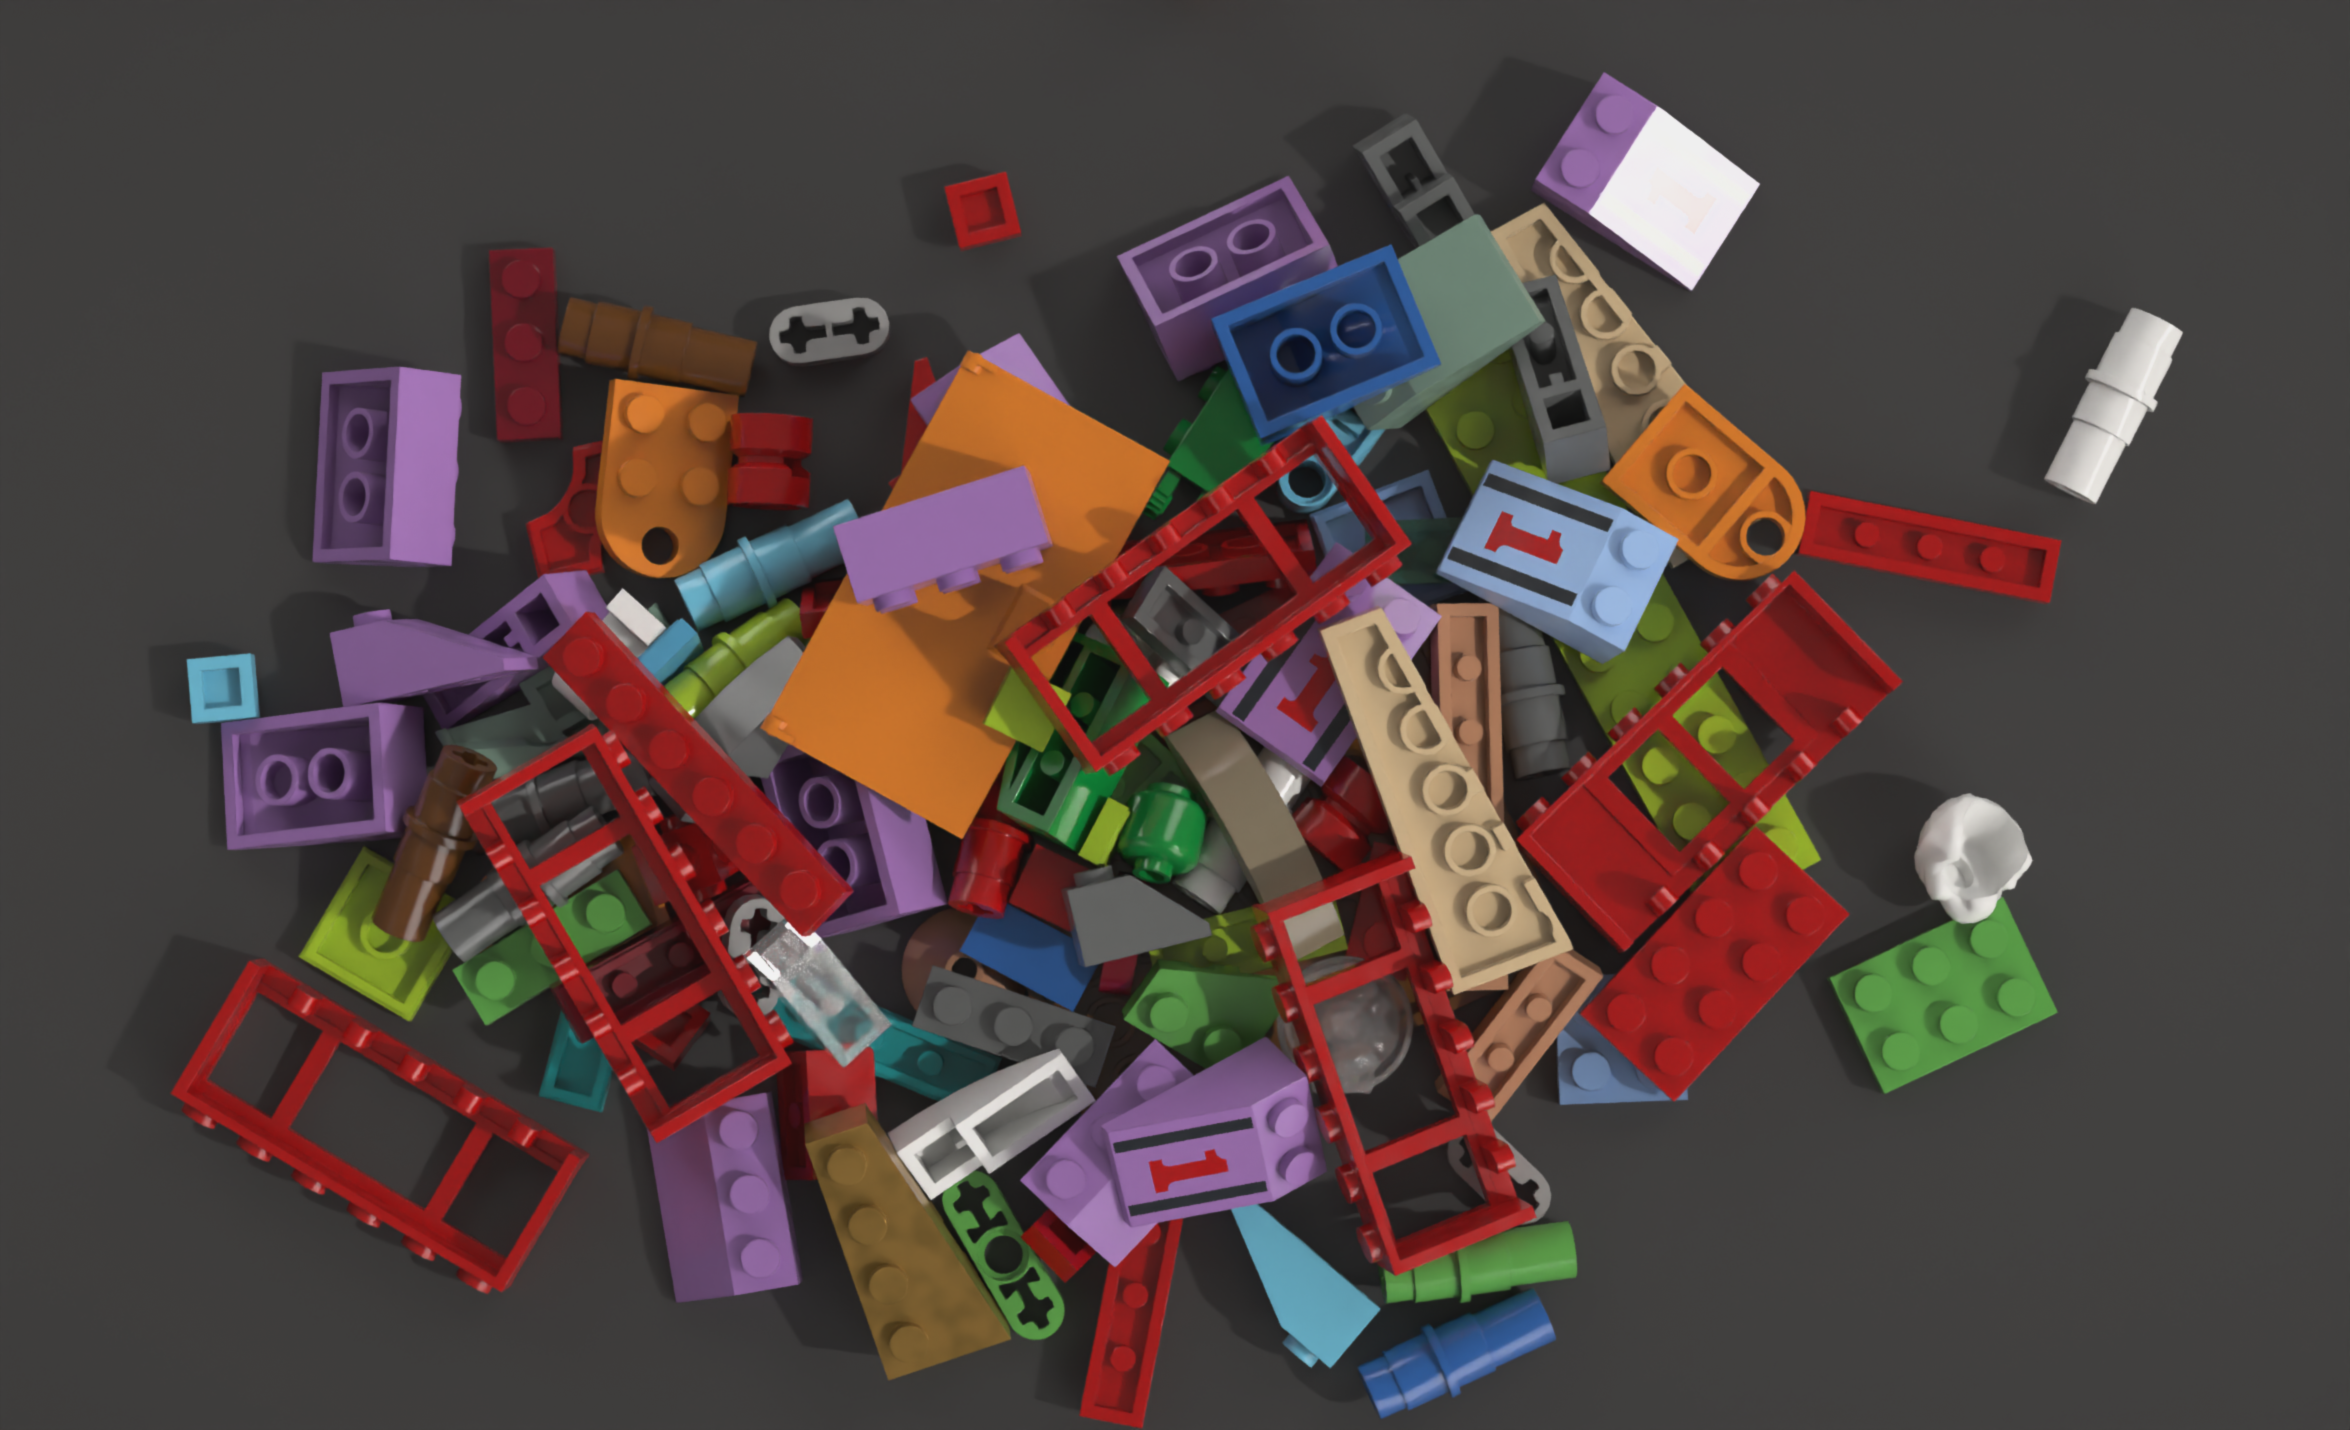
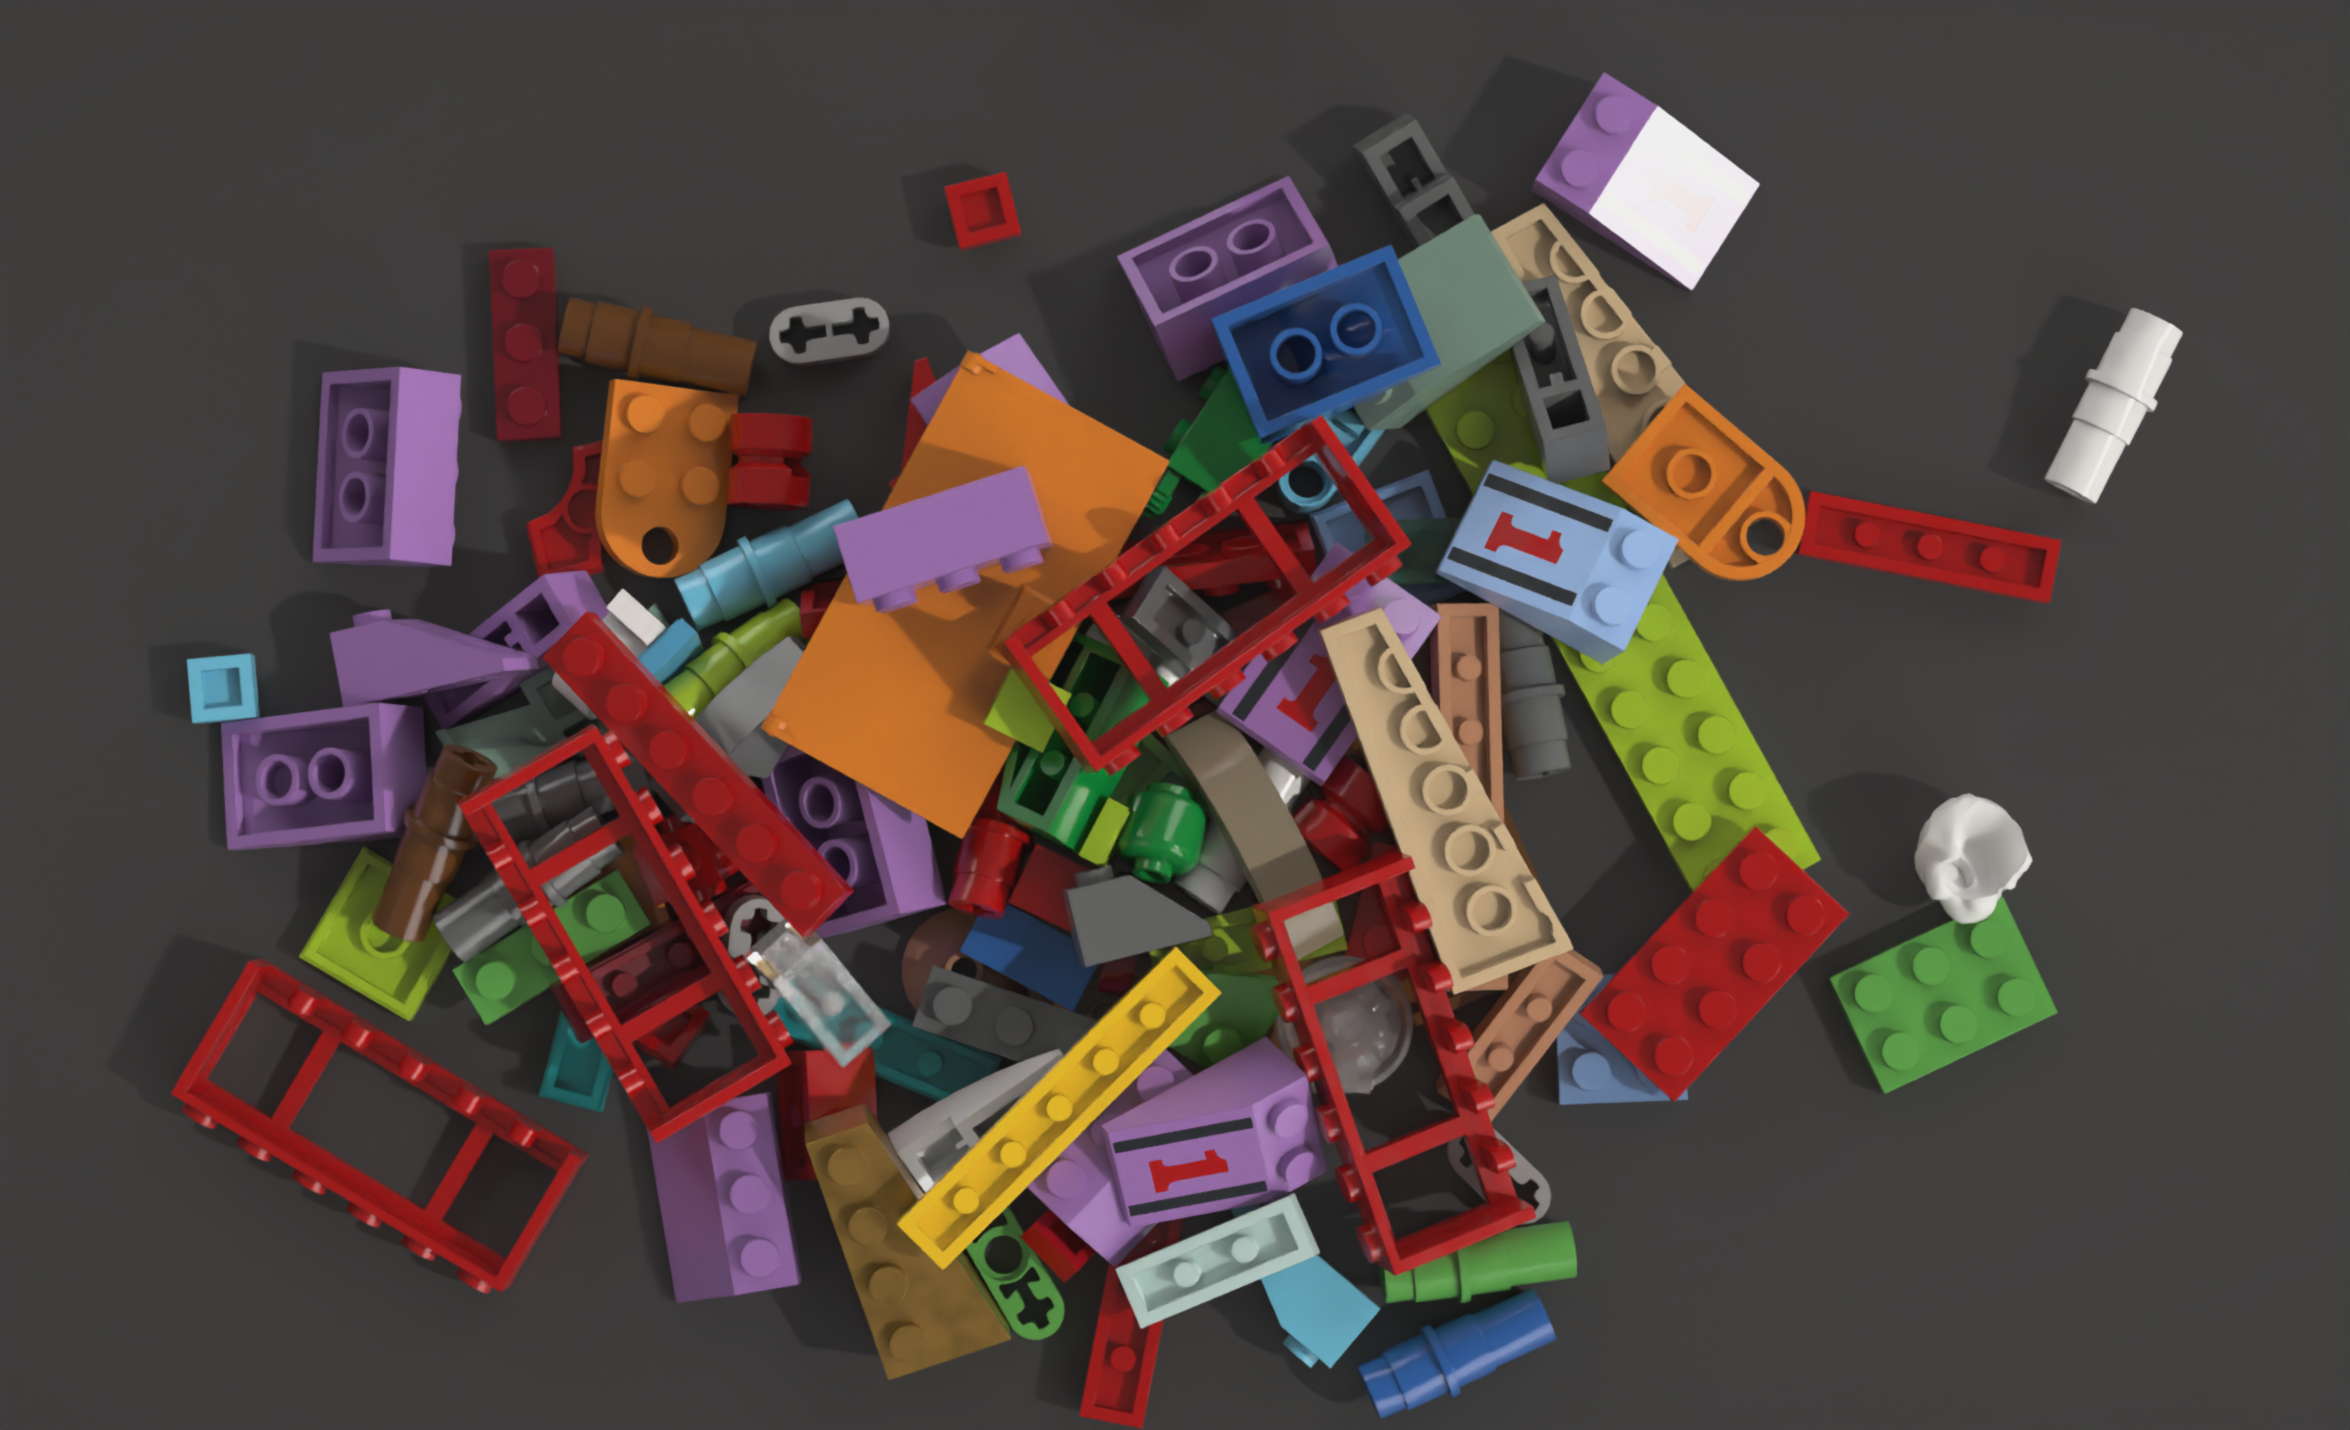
(1058, 1107): none -> yellow plate
(1217, 1260): none -> light aqua plate
(1797, 667): red window -> none

